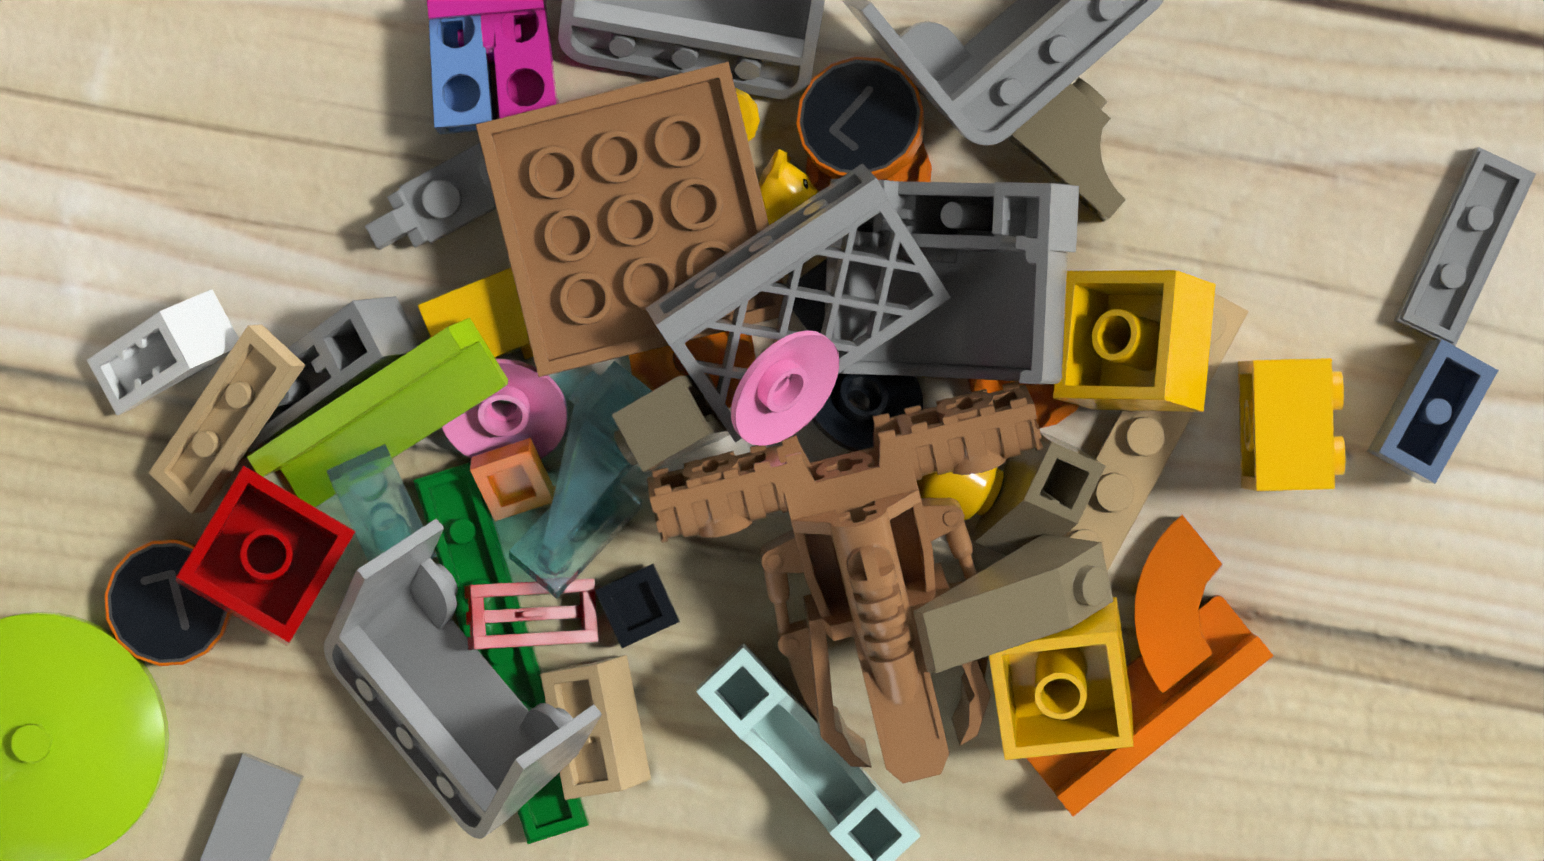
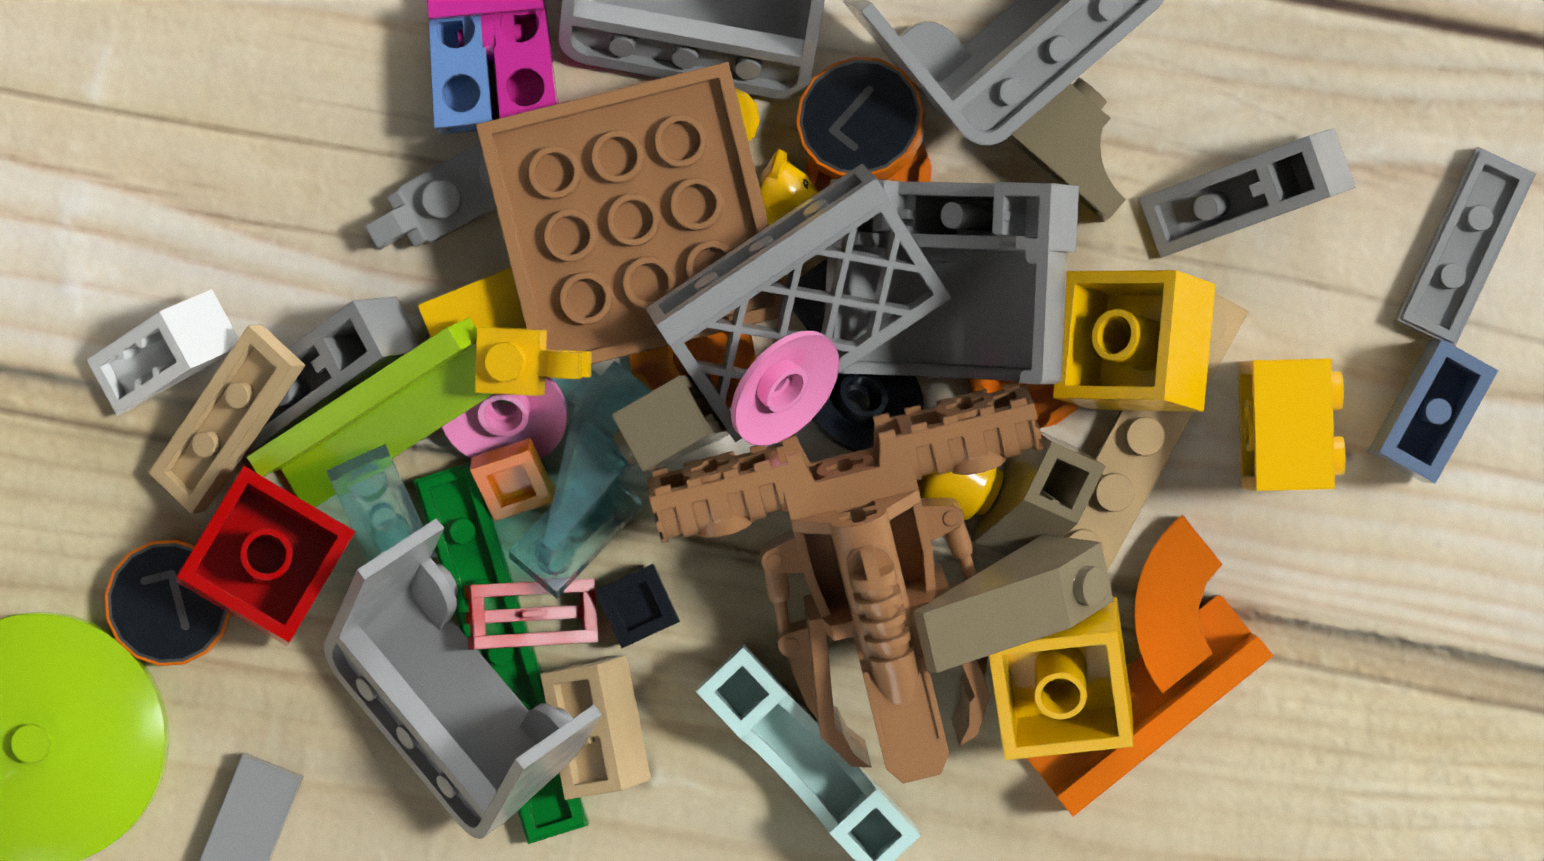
(517, 361): none -> yellow plate
(1247, 192): none -> light grey slope

